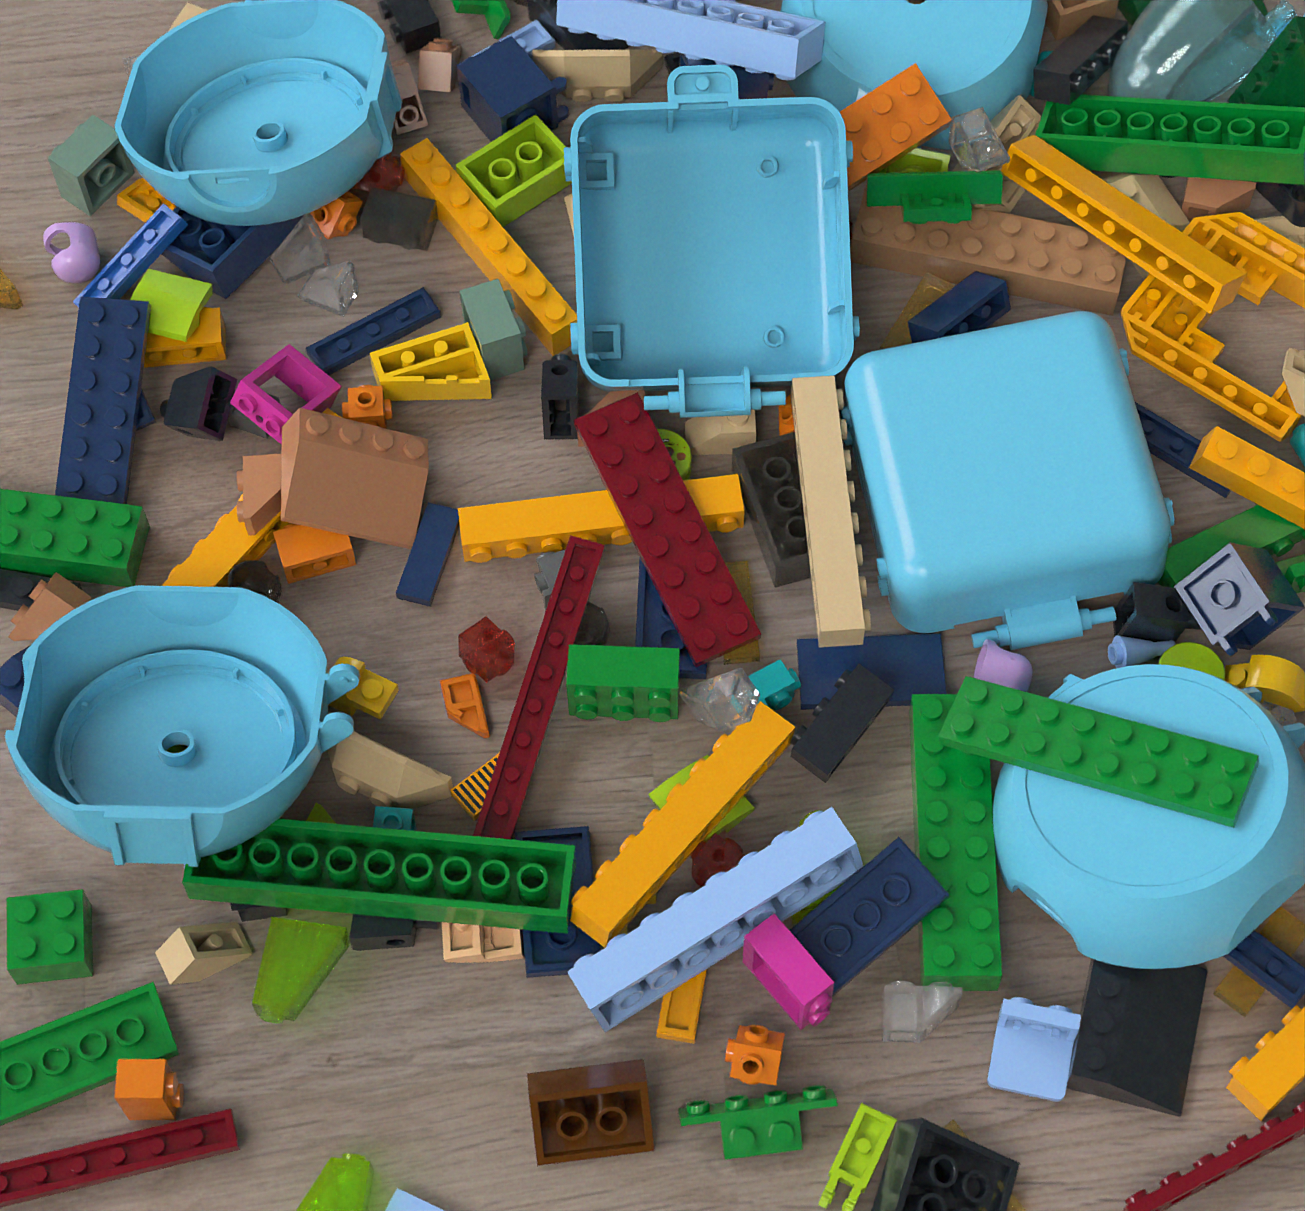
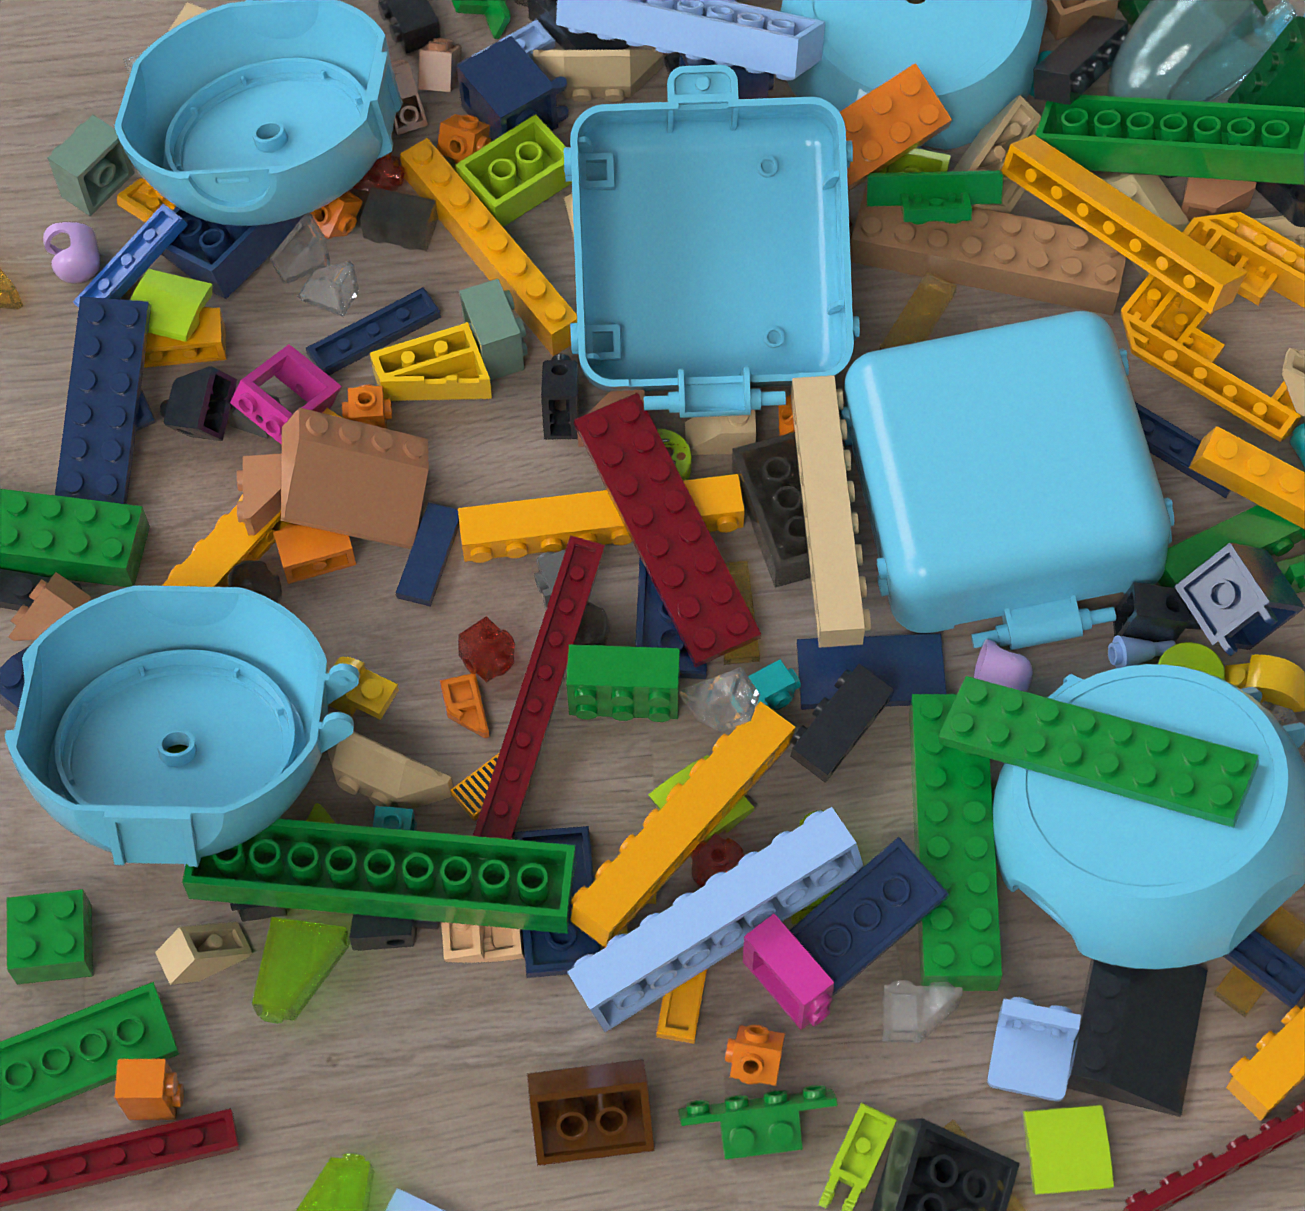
(462, 136): none -> orange brick
(963, 309): dark blue brick -> none
(976, 141): clear slope -> none
(1068, 1149): none -> lime slope

